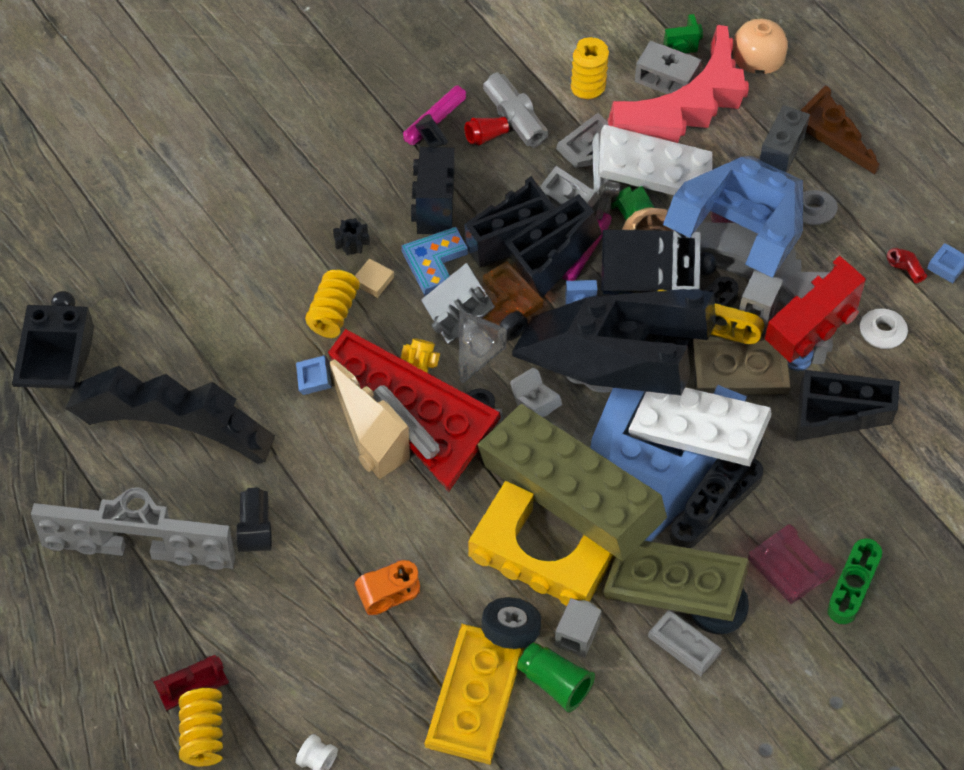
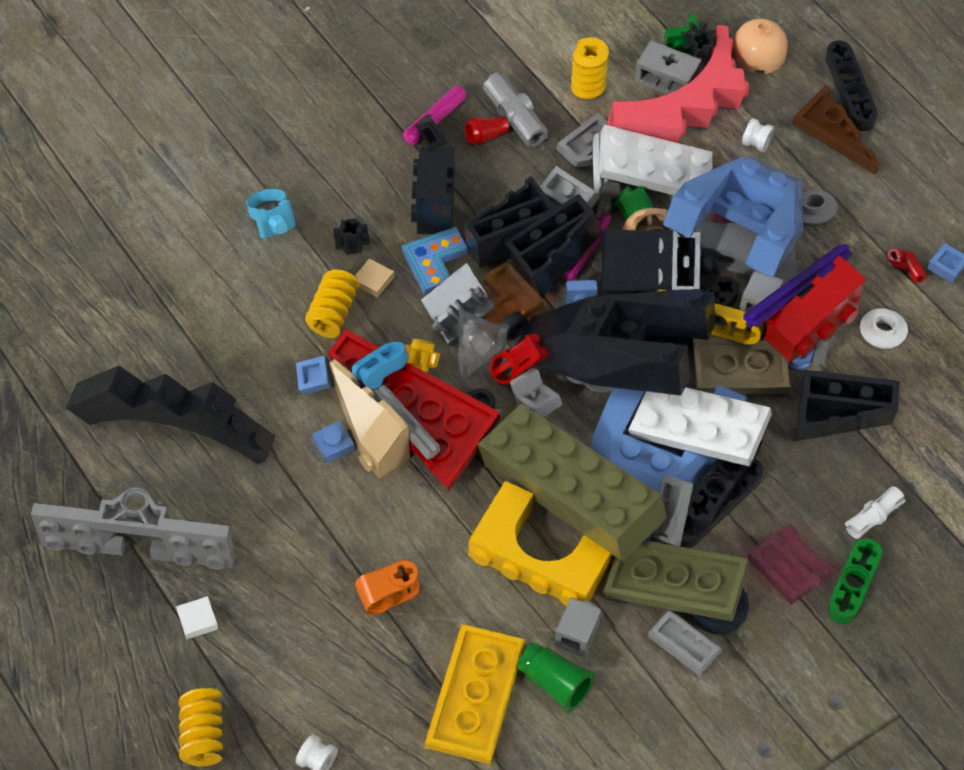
(53, 344): black slope -> none
(197, 617): none -> white tile
(202, 674): dark red hinge -> none
(254, 524): black piece -> none
(271, 221): none -> medium azure piece
(333, 442): none -> medium blue plate
(380, 364): none -> dark azure plate
(521, 358): none -> red piece
(523, 625): black bush -> none
(676, 499): none -> light grey plate
(698, 31): none -> black gear
(758, 135): none -> white wheel
(785, 138): dark grey brick -> none
(795, 286): none -> dark purple axle
(848, 85): none -> black beam
(875, 512): none -> white pin

